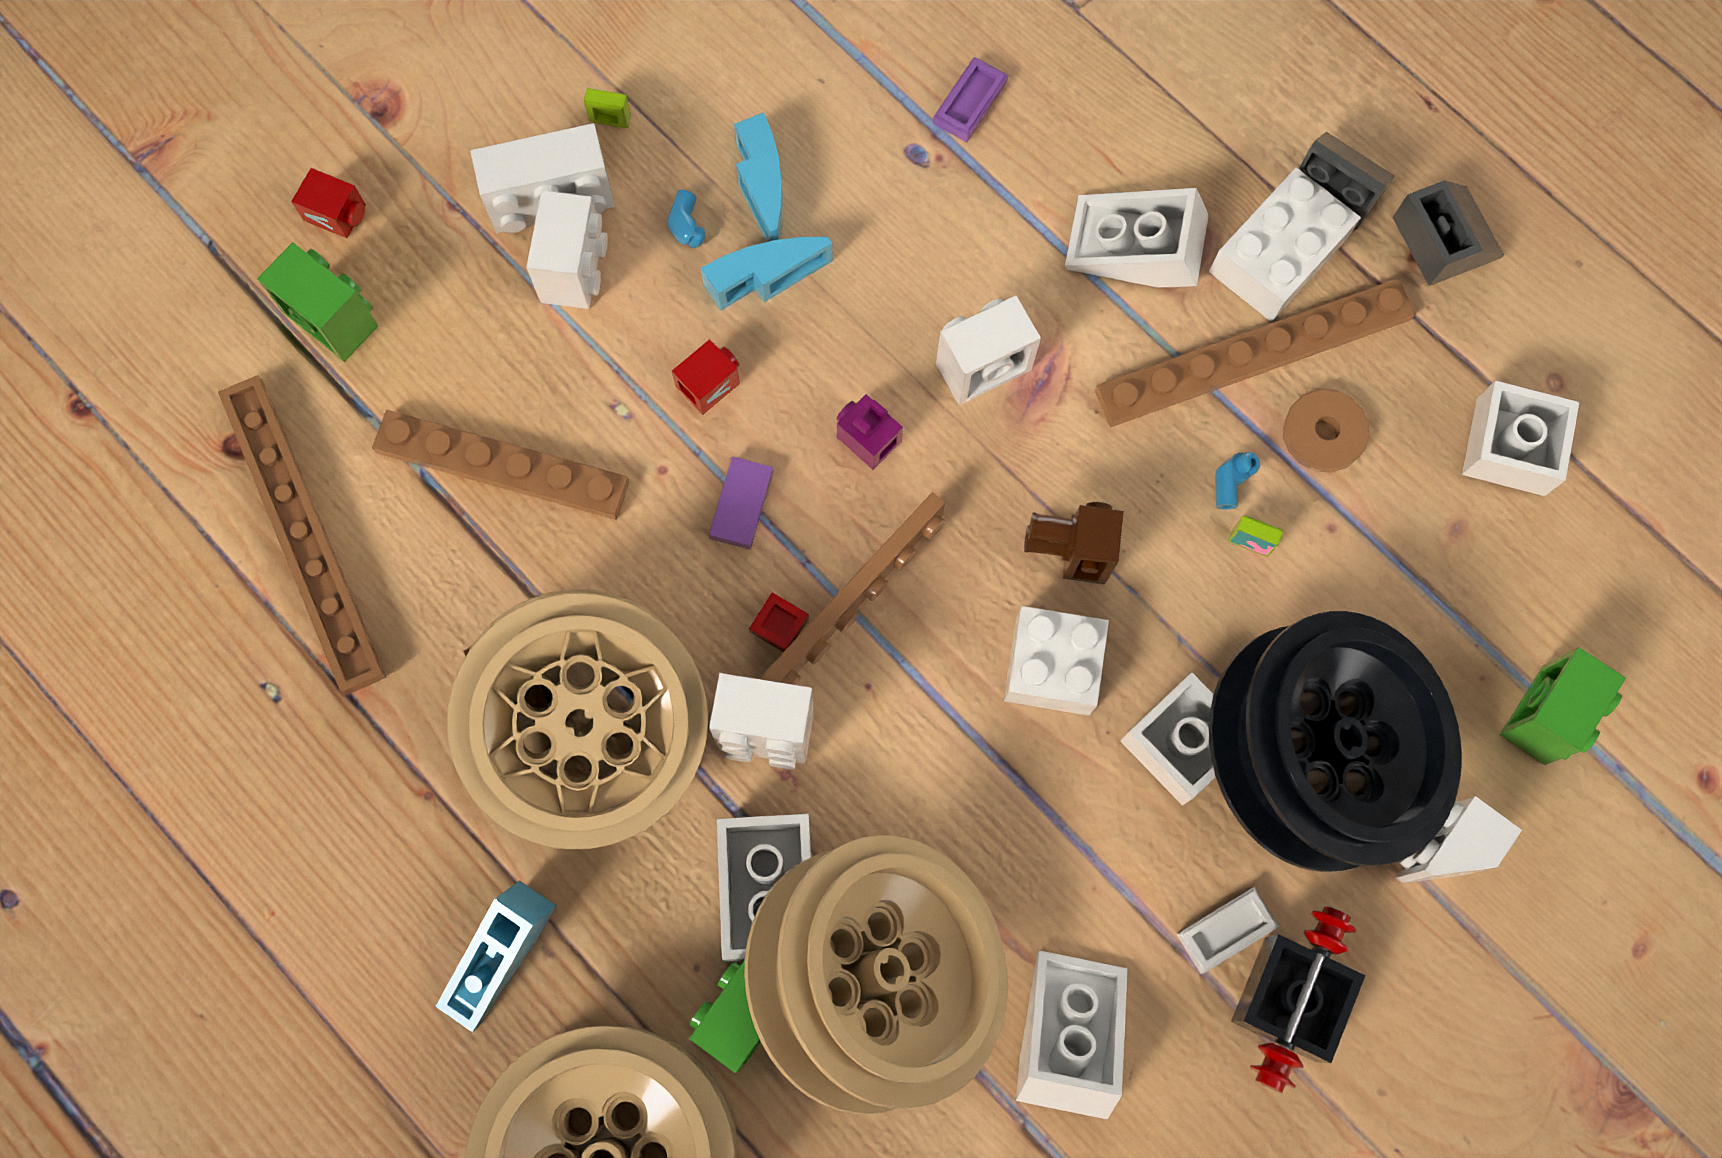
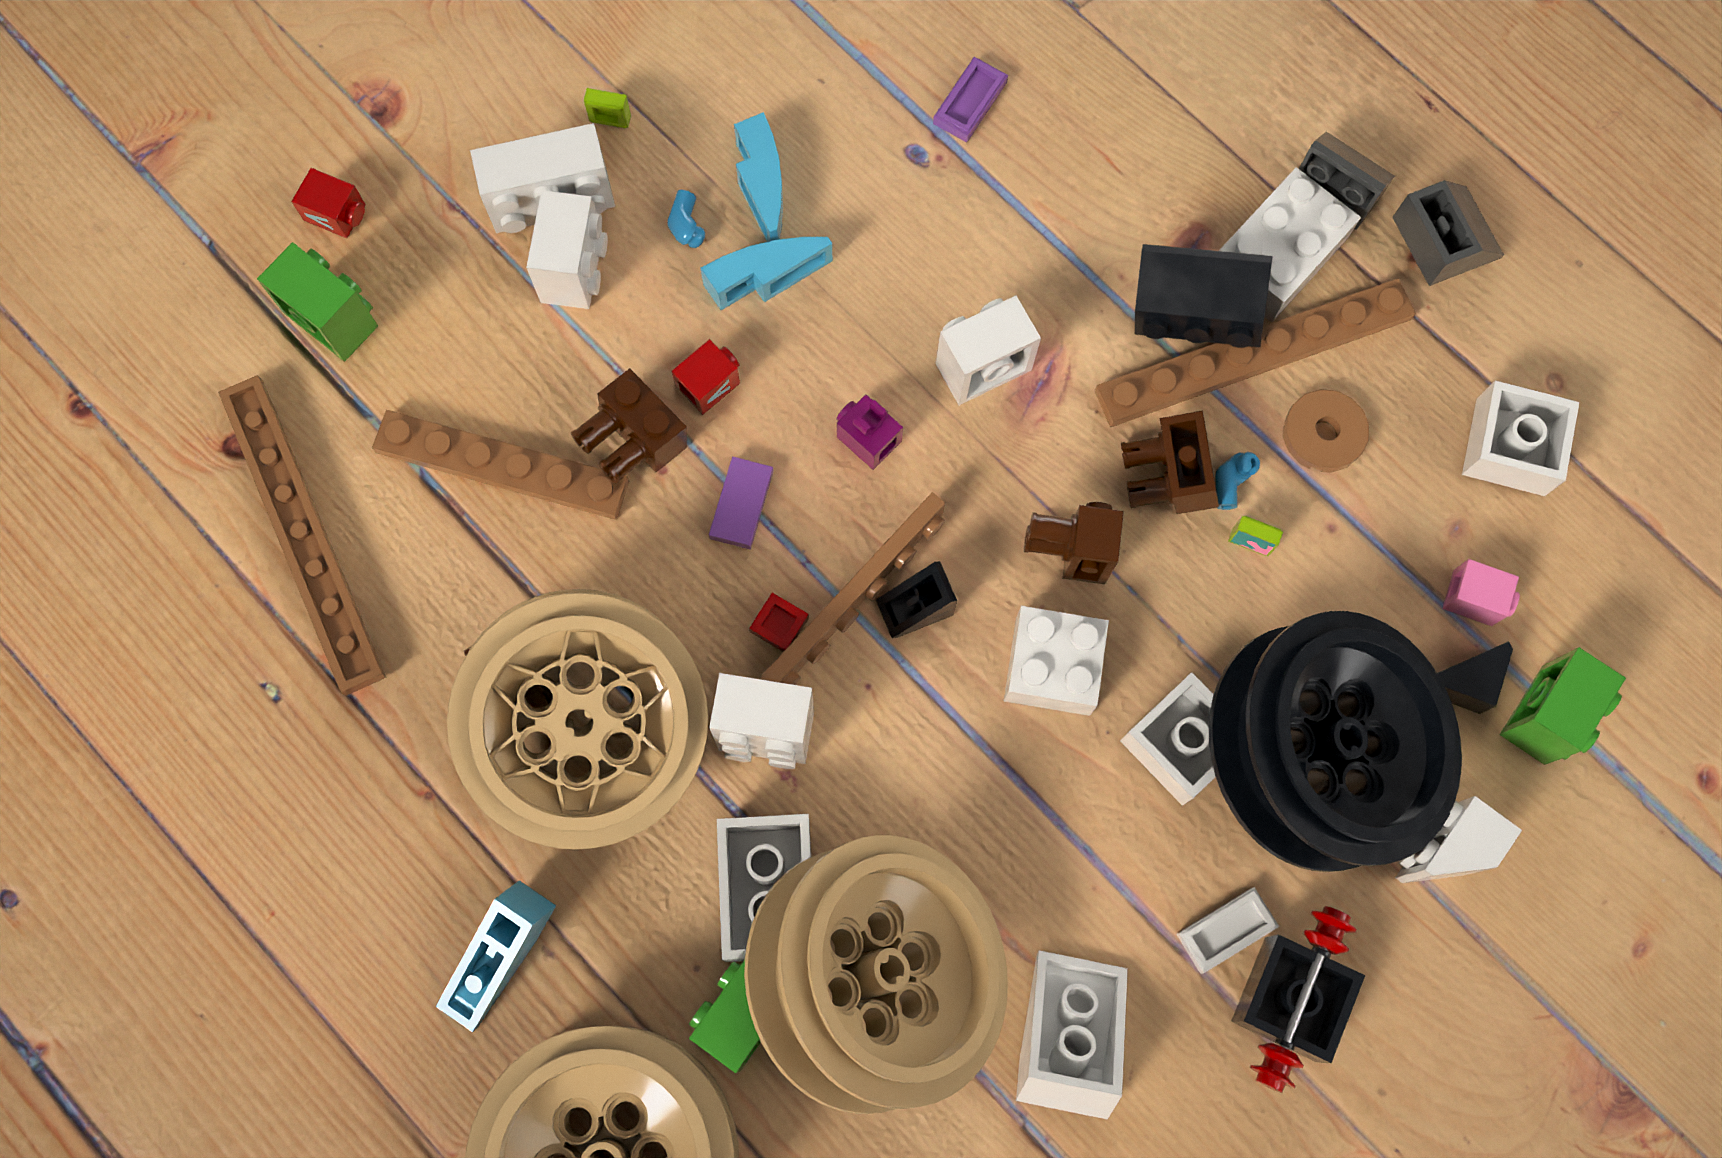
(640, 419): none -> reddish brown brick
(918, 601): none -> black slope
(1140, 236): white slope -> none
(1186, 452): none -> reddish brown brick
(1202, 295): none -> black slope
(1479, 680): none -> black slope
(1482, 593): none -> bright pink brick

